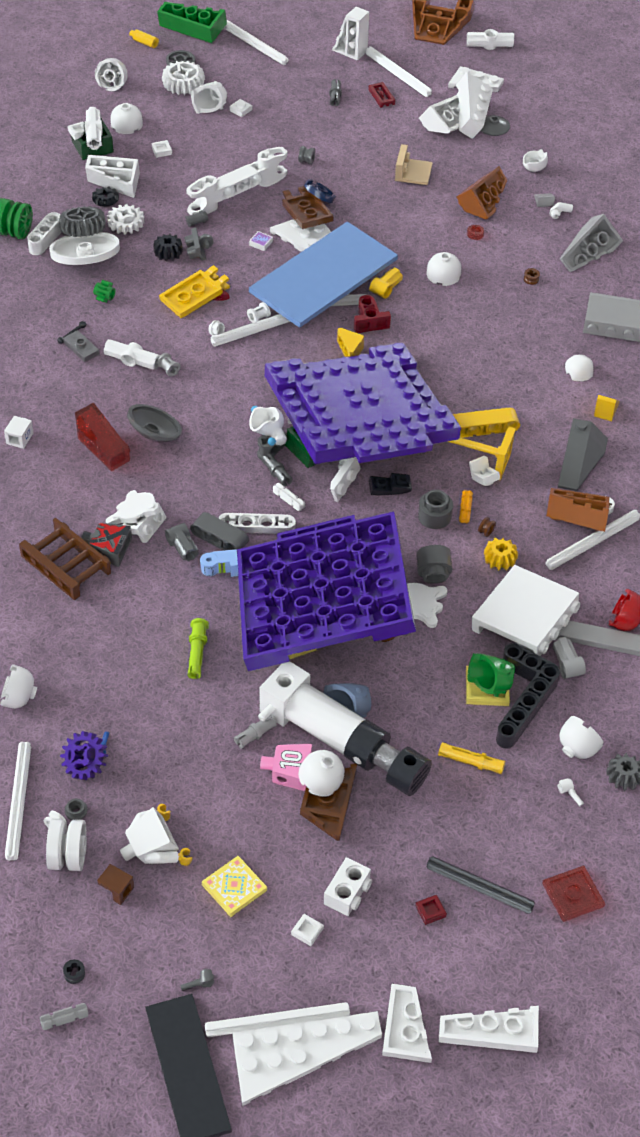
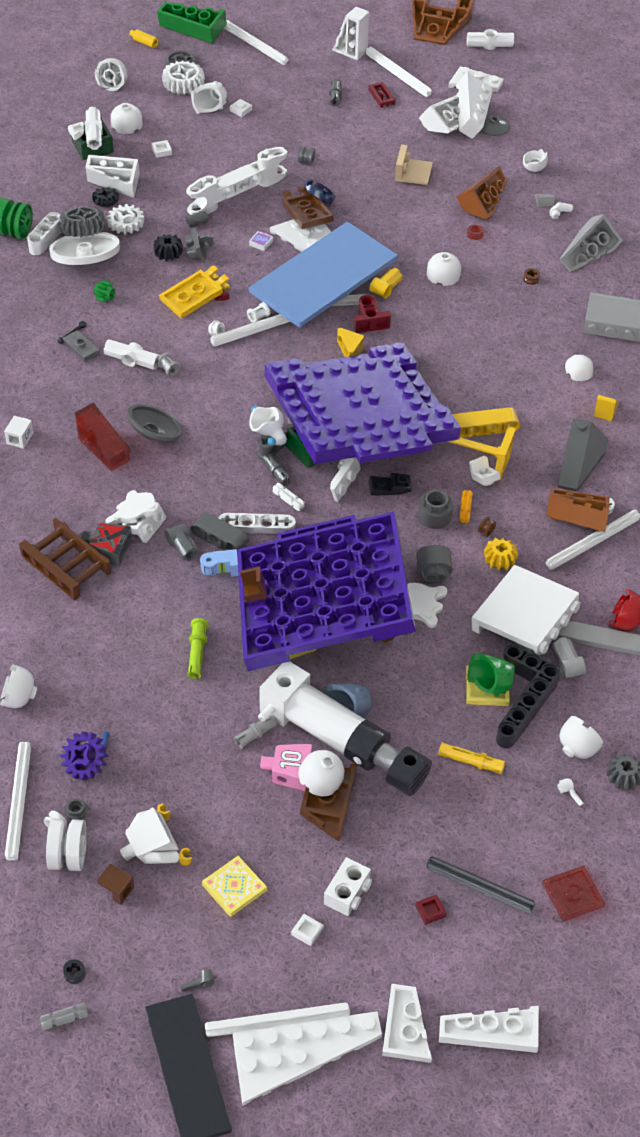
(254, 584): none -> reddish brown panel

